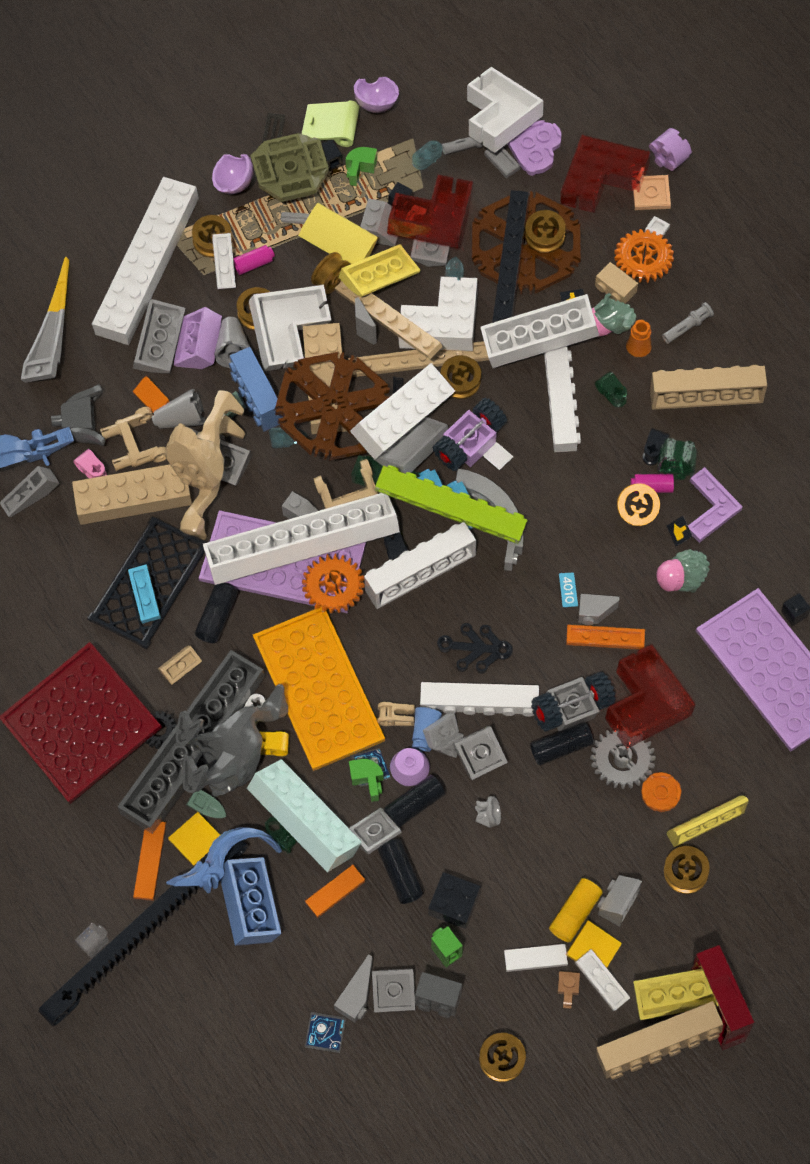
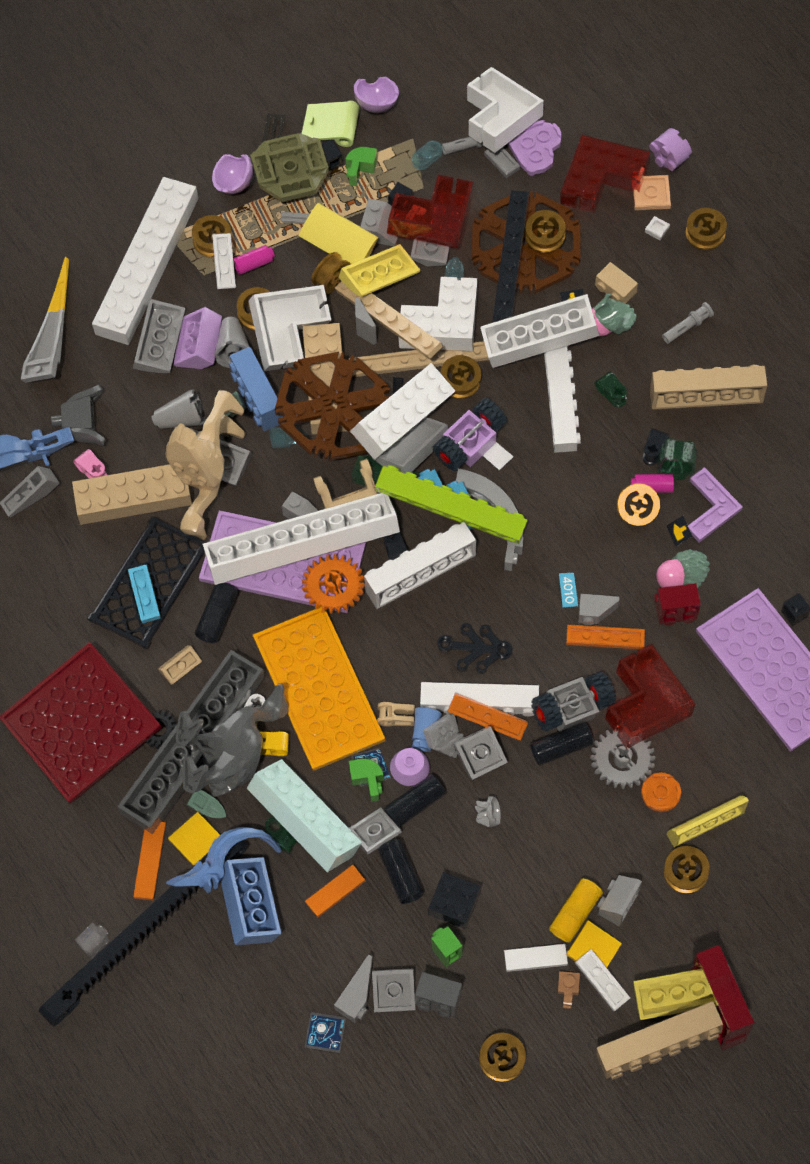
(122, 428): tan connector -> none
(150, 394): orange slope -> none
(487, 716): none -> orange tile
(640, 339): orange plant -> none
(651, 267): orange gear -> none
(677, 604): none -> dark red brick
(703, 235): none -> pearl gold wheel

